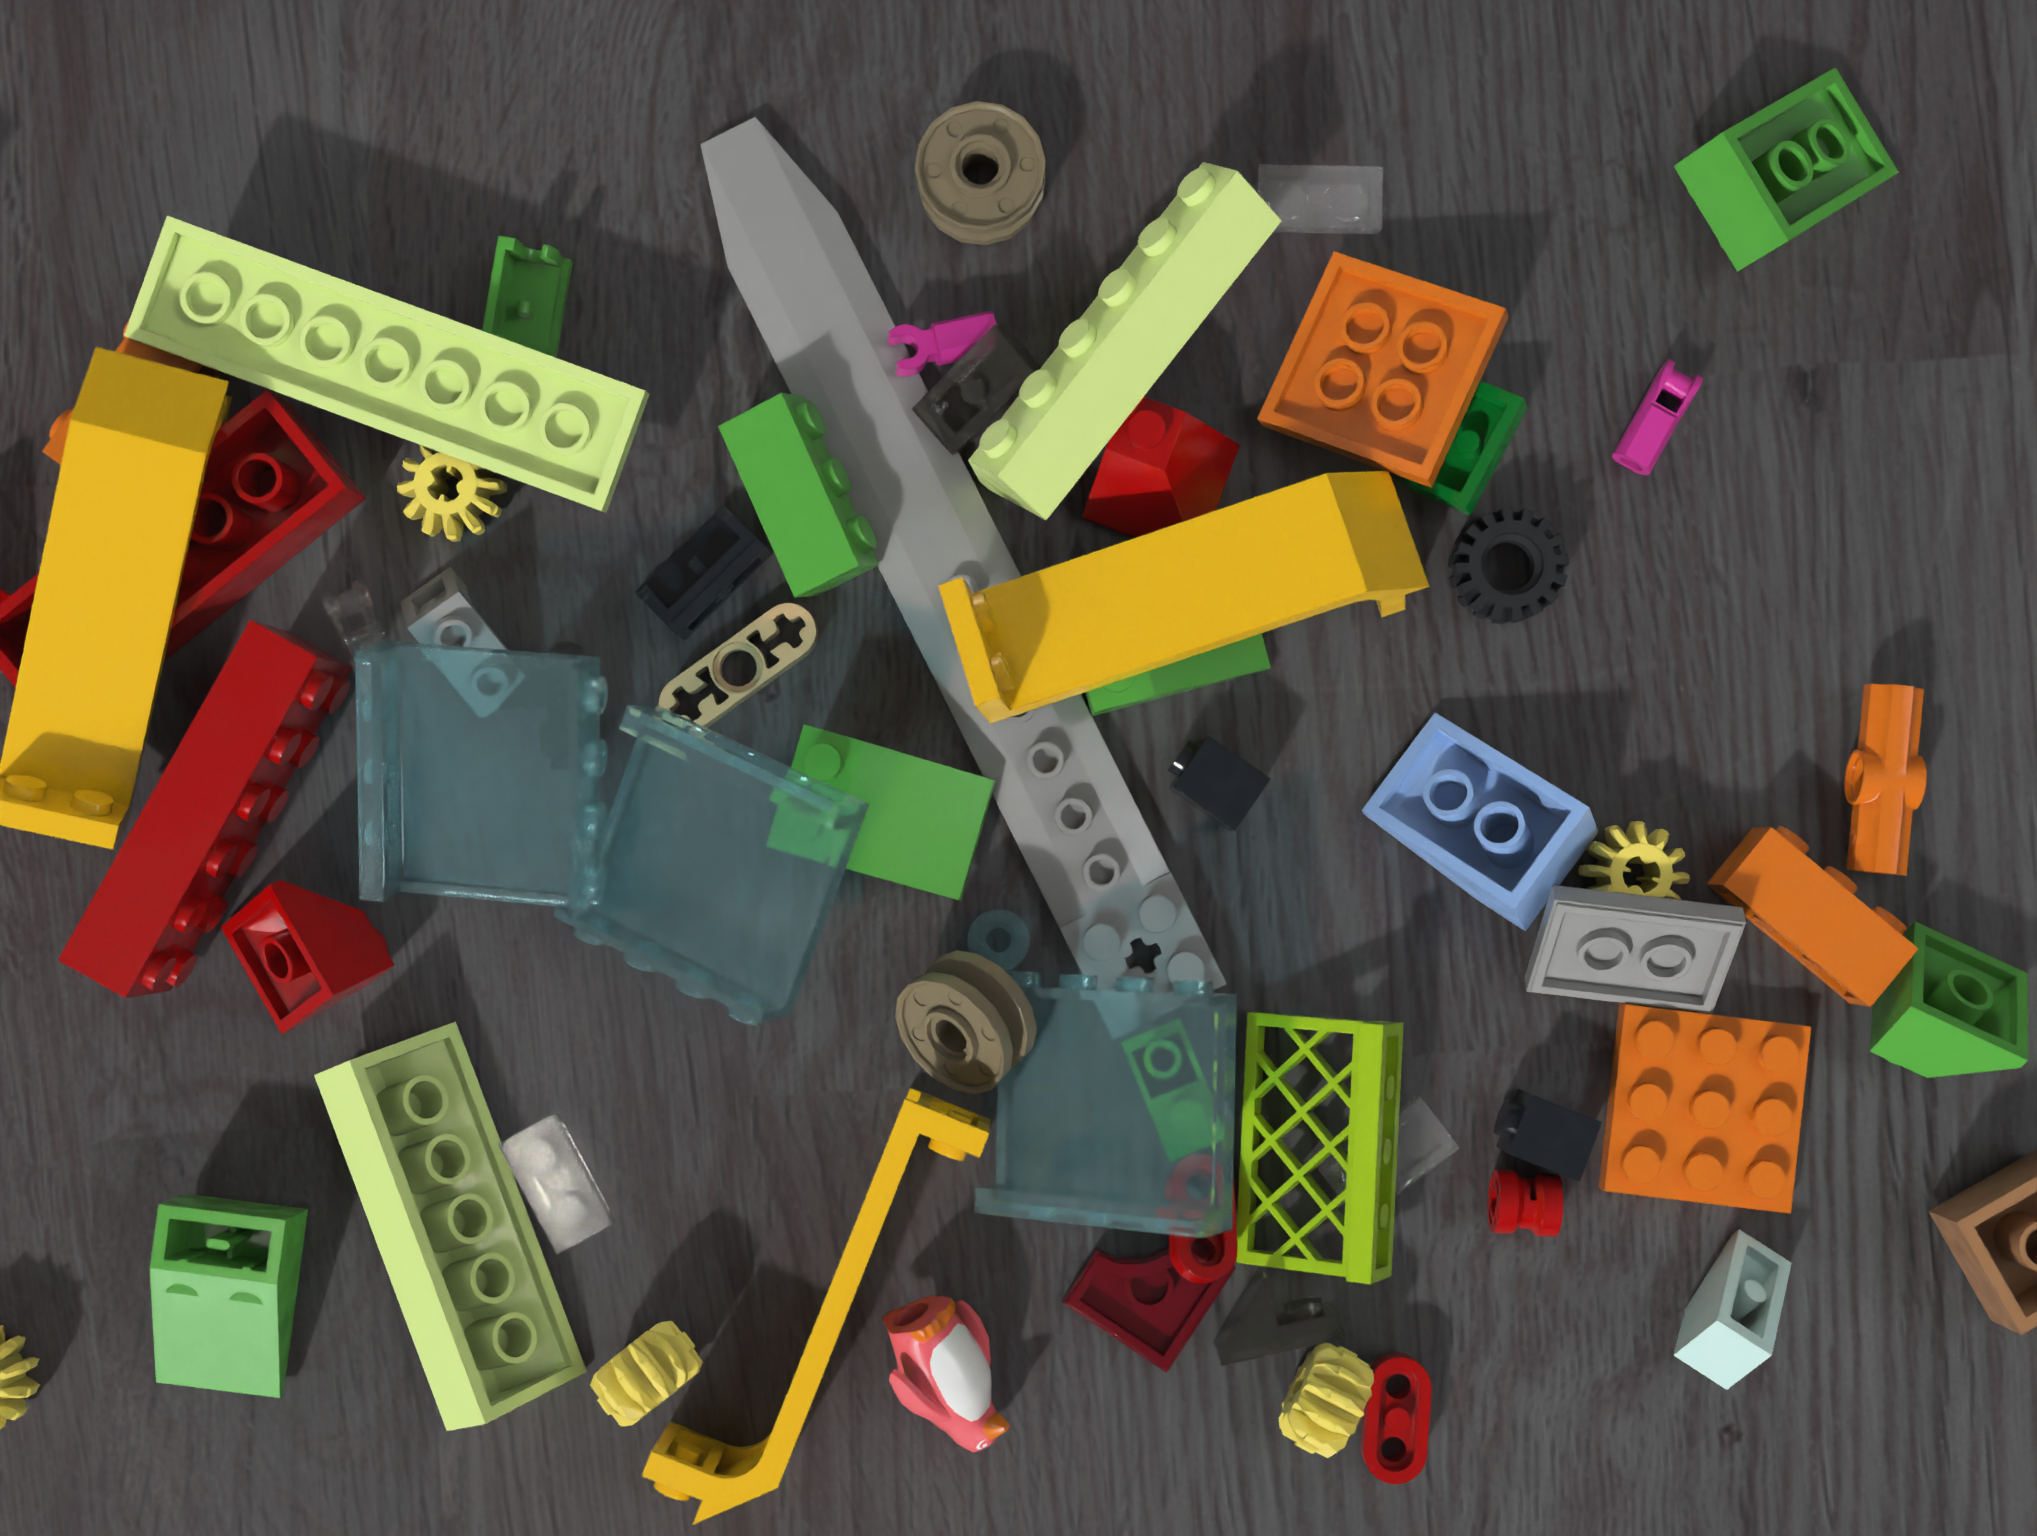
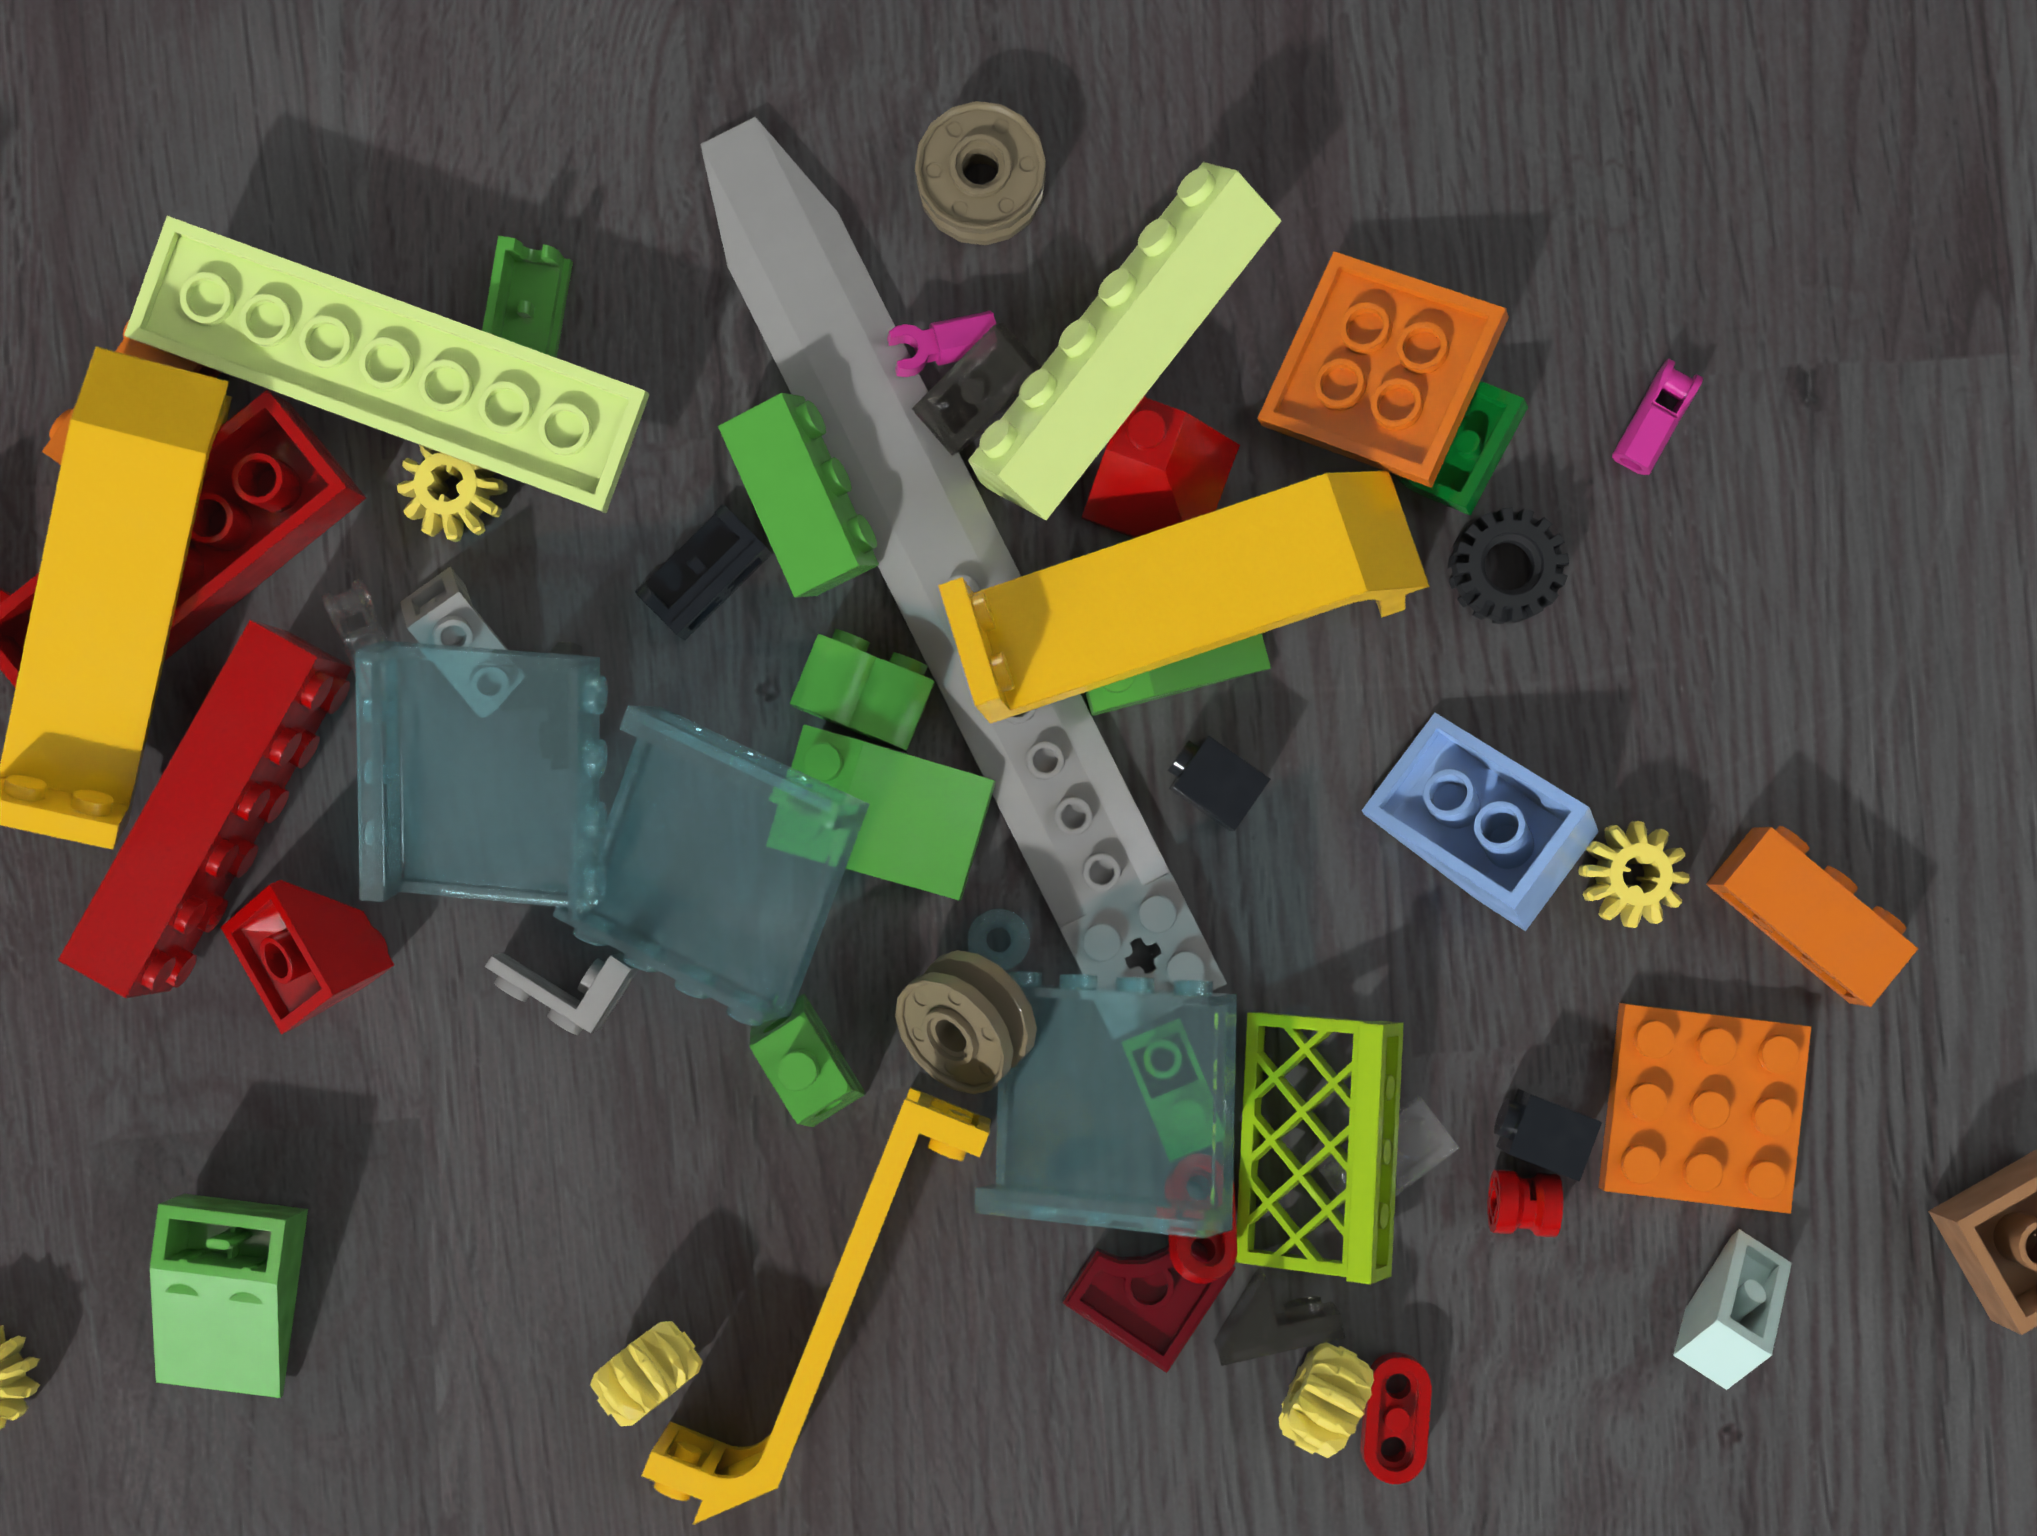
(451, 1226): yellowish green slope -> none
(557, 1183): clear plate -> none
(601, 984): none -> light grey bracket
(768, 629): tan beam -> none
(805, 1065): none -> bright green torso
(863, 691): none -> bright green brick
(945, 1369): animal -> none
(1323, 197): clear plate -> none
(1634, 949): light grey tile -> none
(1785, 168): bright green slope -> none
(1885, 779): orange piece -> none
(1952, 1010): bright green slope -> none

